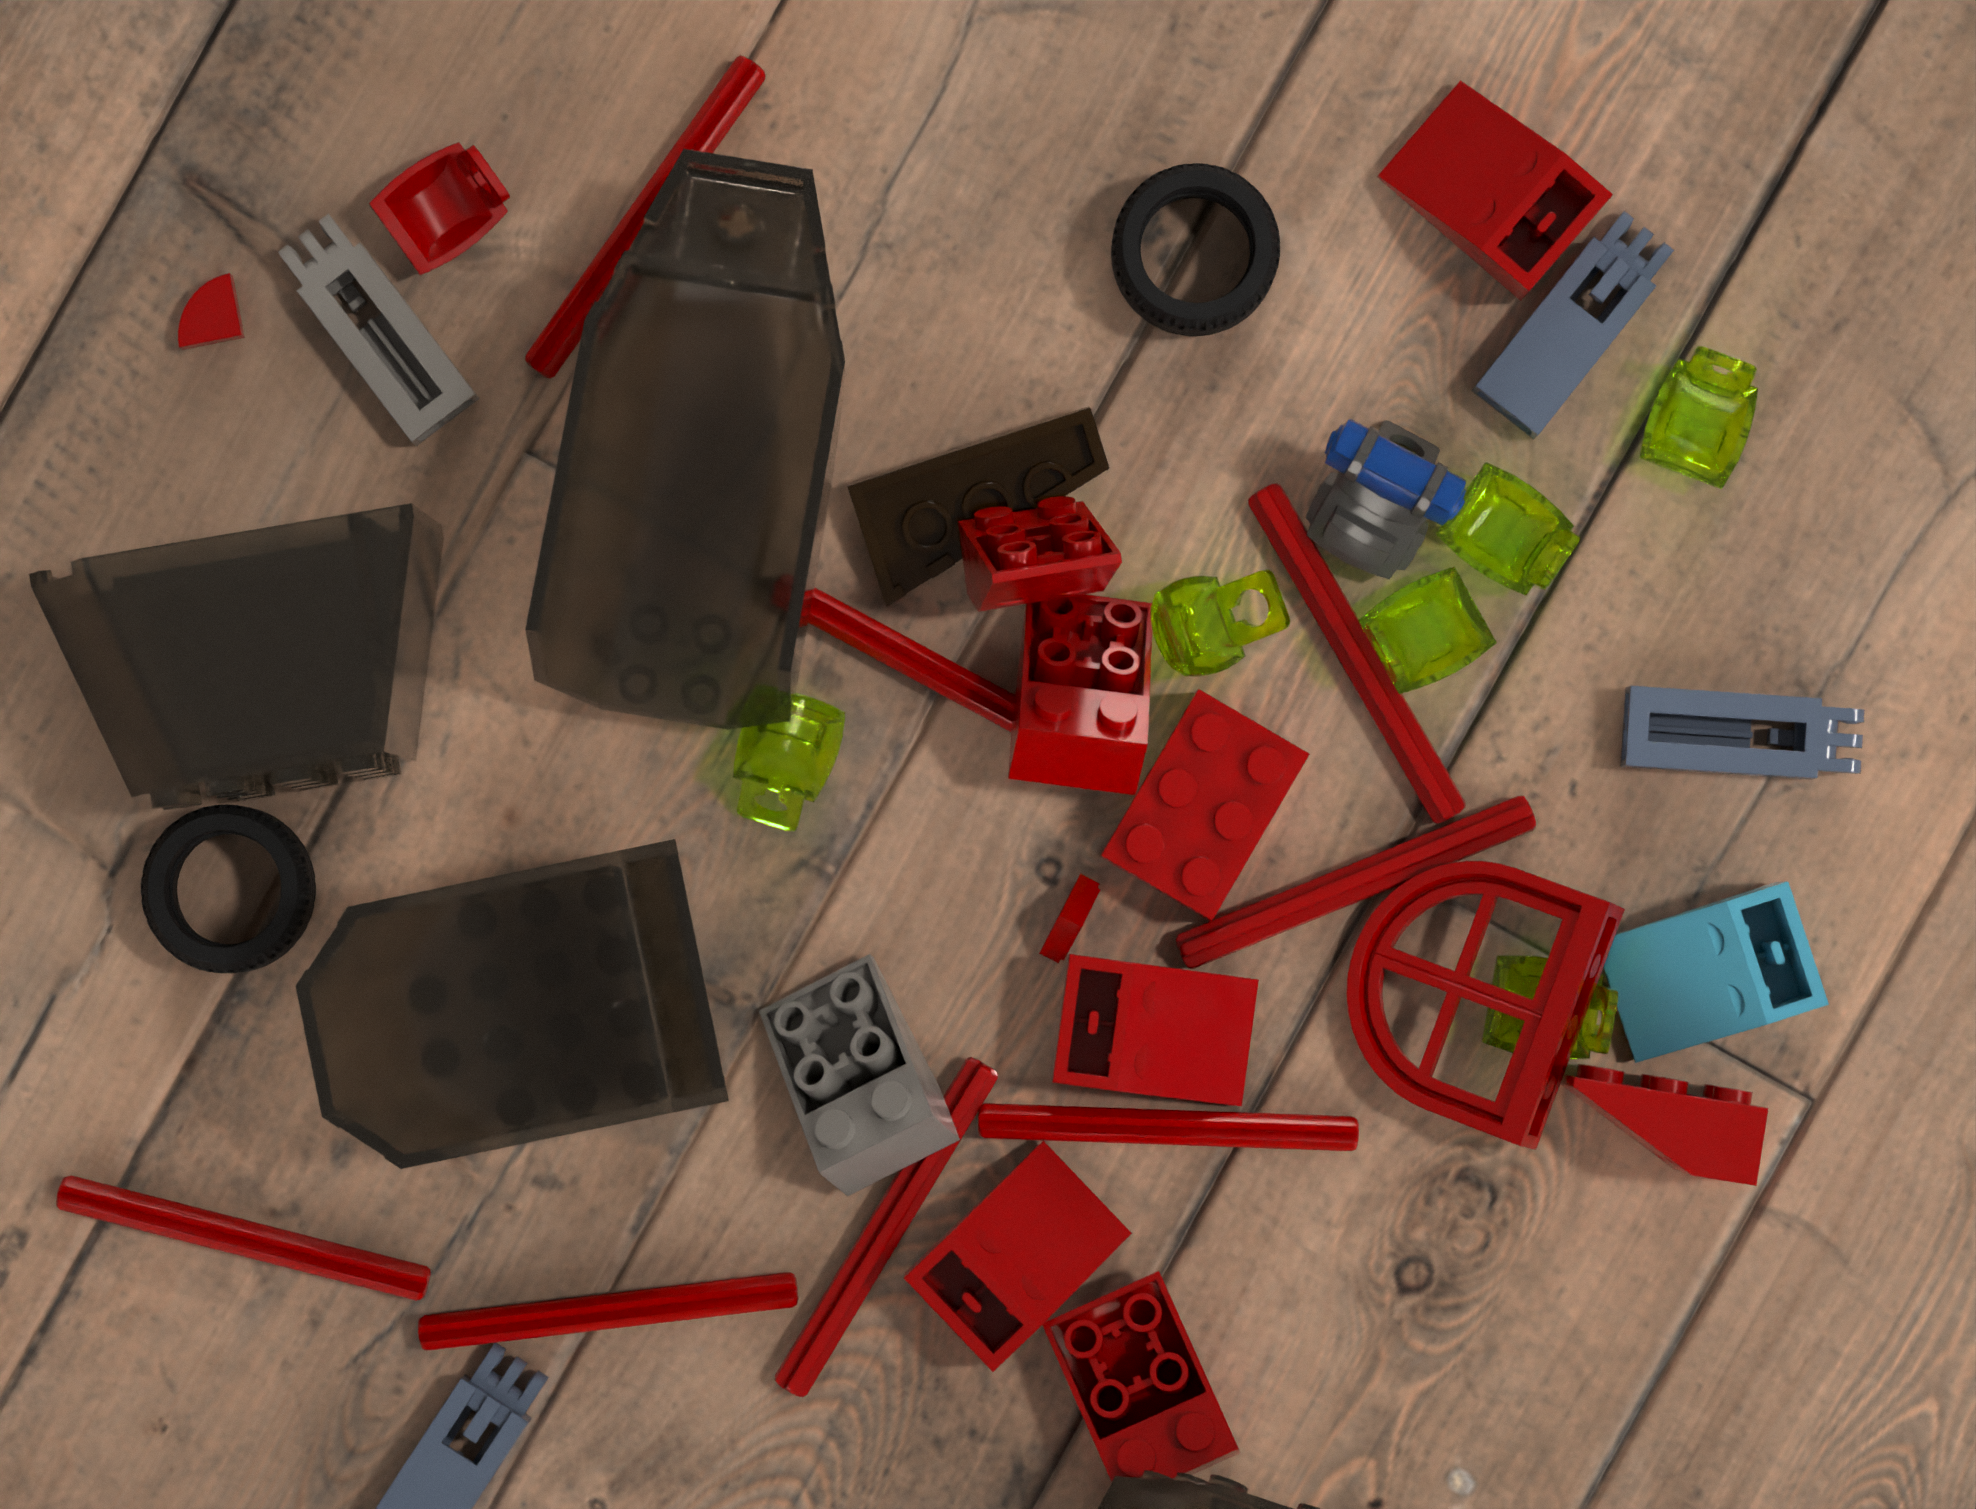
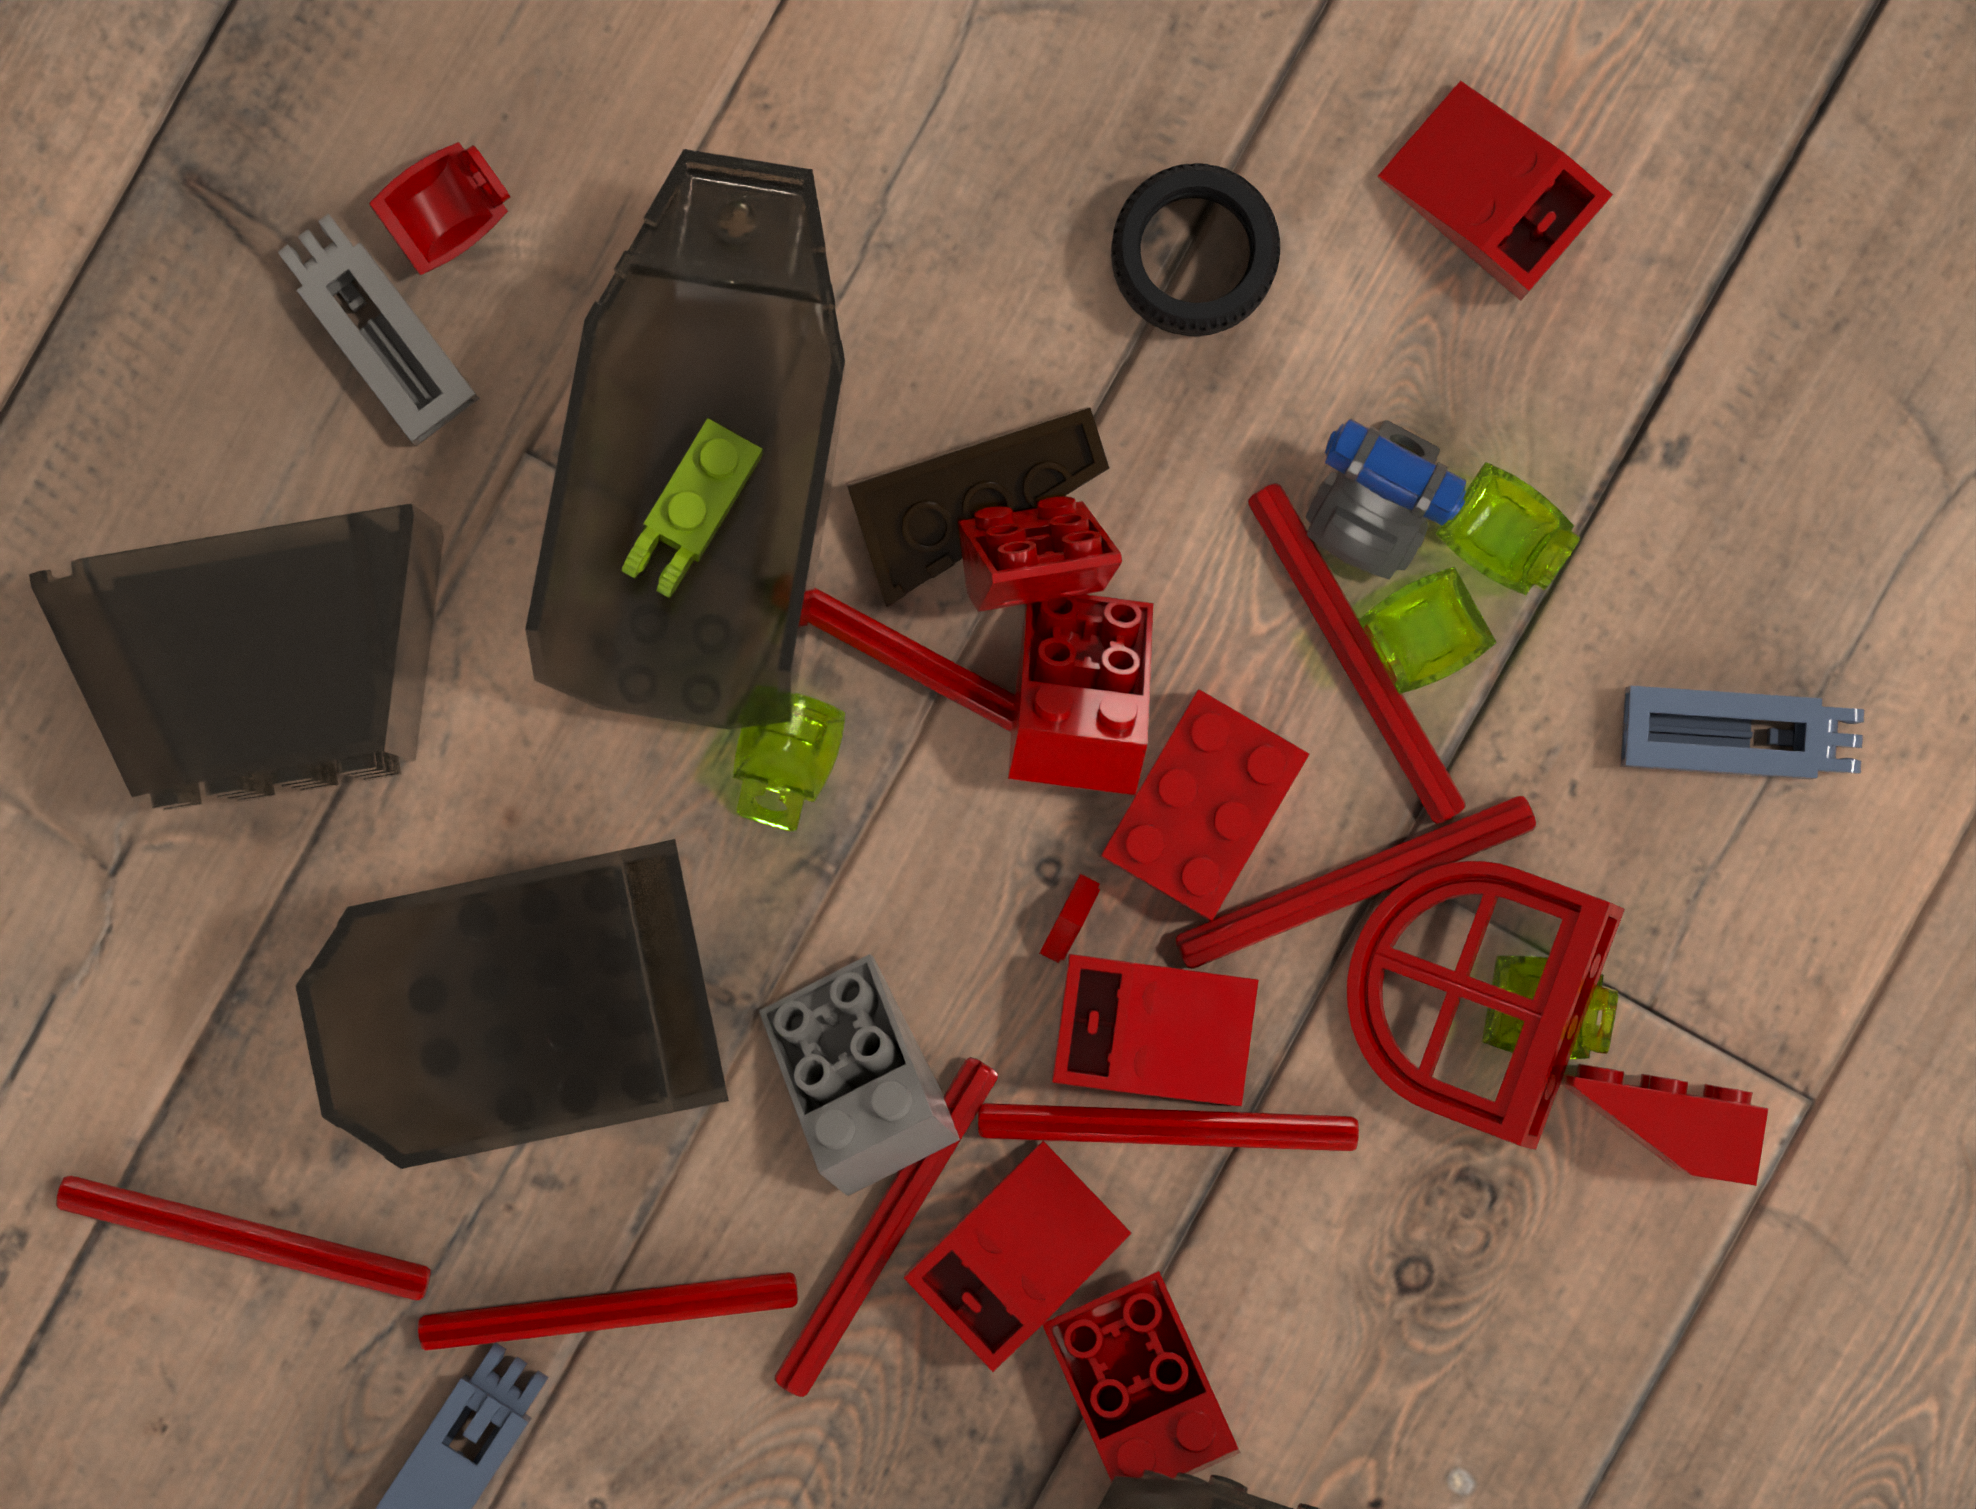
(161, 881): black tyre -> none
(211, 315): red tile -> none
(695, 502): none -> lime hinge
(702, 135): red axle -> none
(1198, 628): clear neon green piece -> none
(1562, 338): sand blue hinge -> none
(1702, 417): clear neon green piece -> none
(1713, 972): medium azure slope -> none

